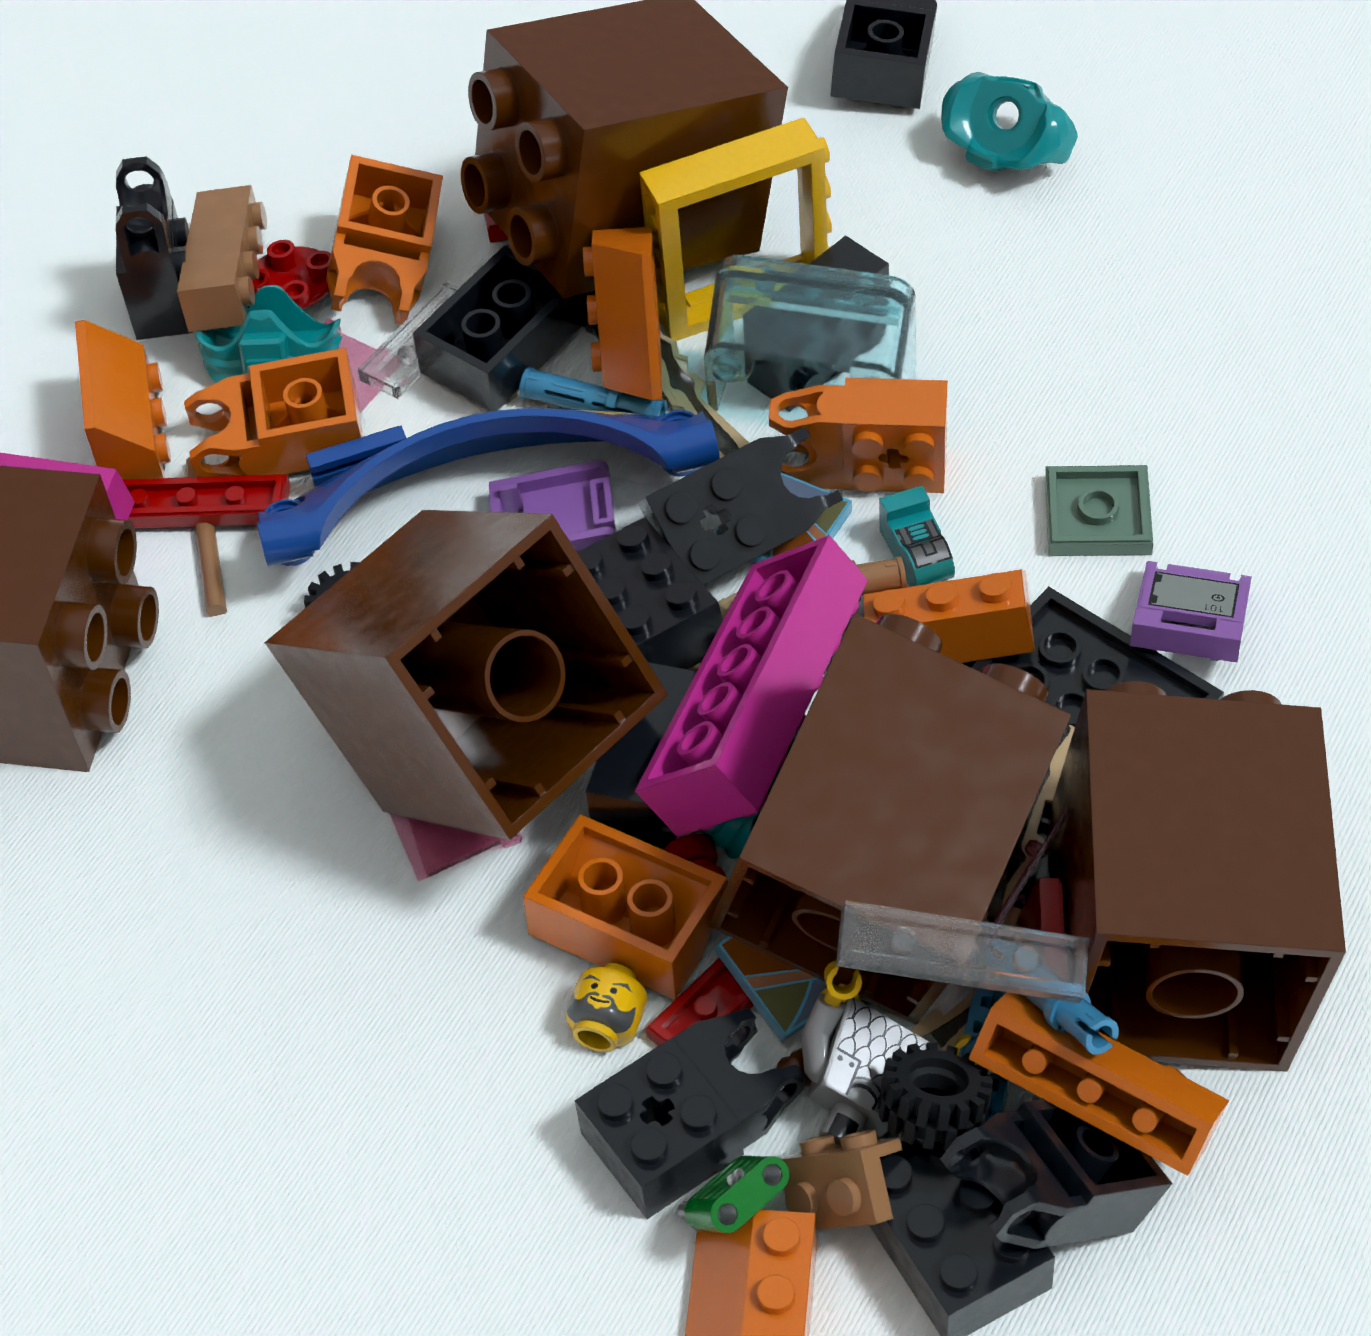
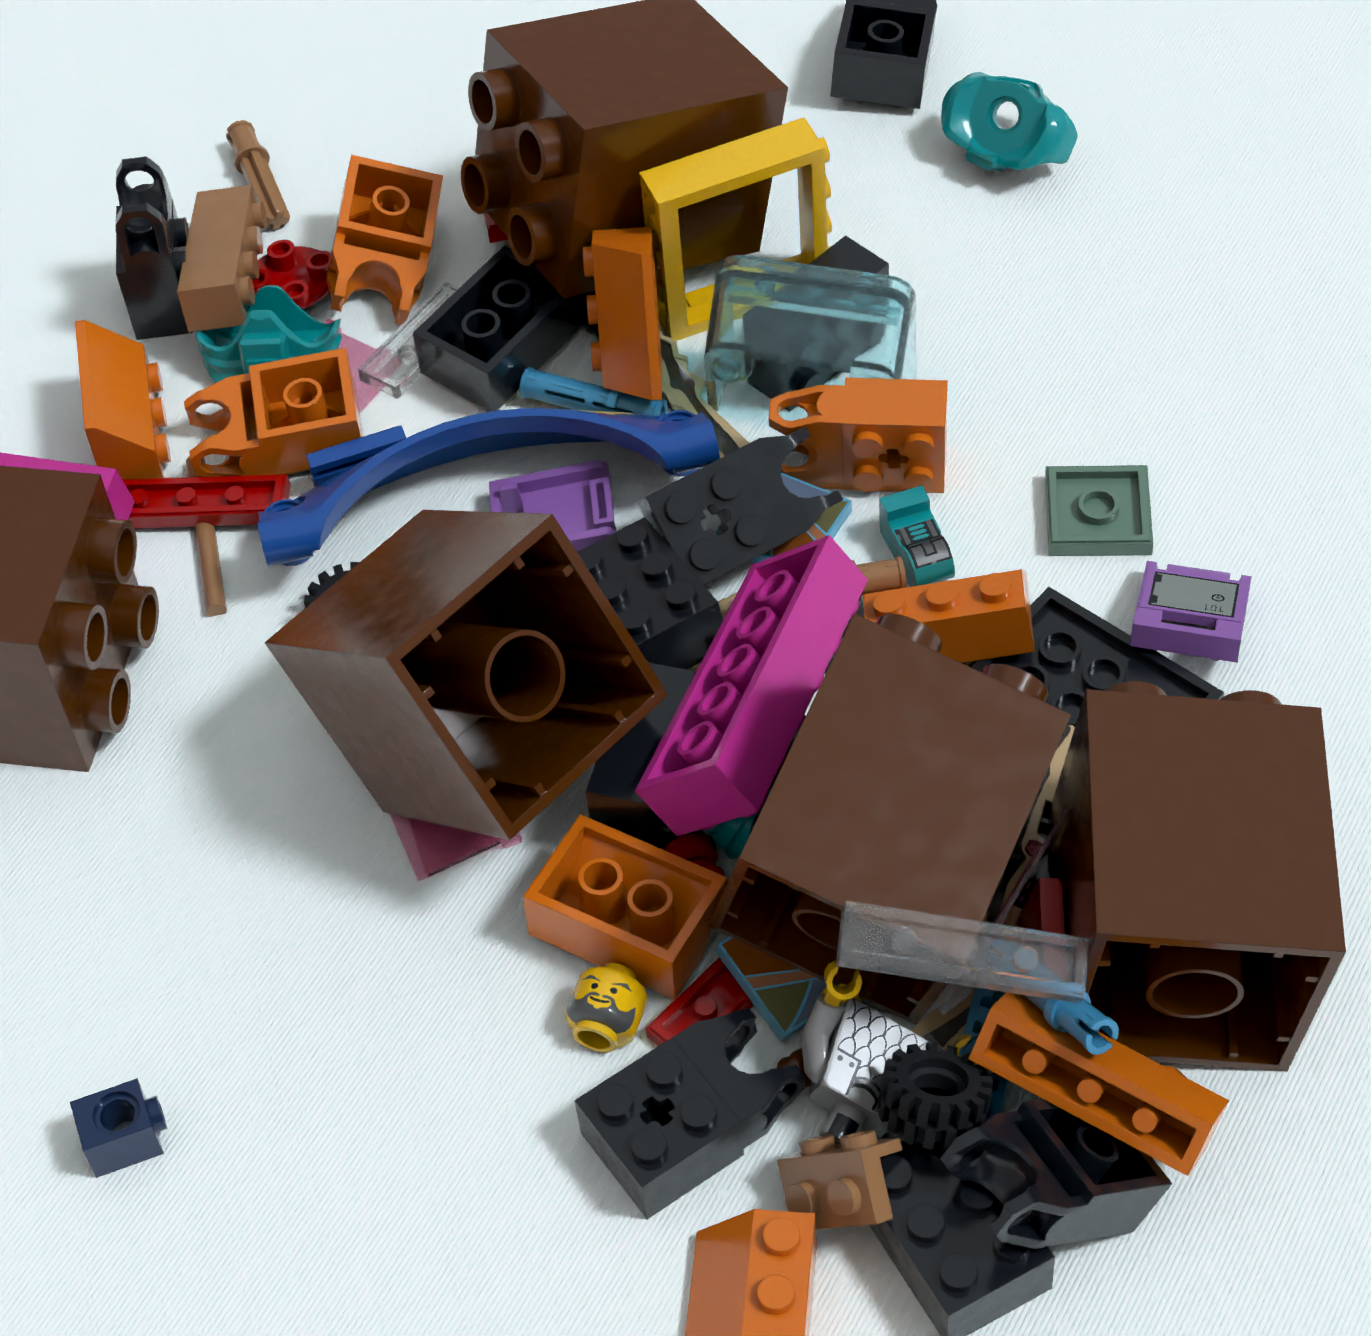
(103, 1111): none -> dark blue brick
(253, 162): none -> medium nougat axle
(735, 1194): green piece -> none

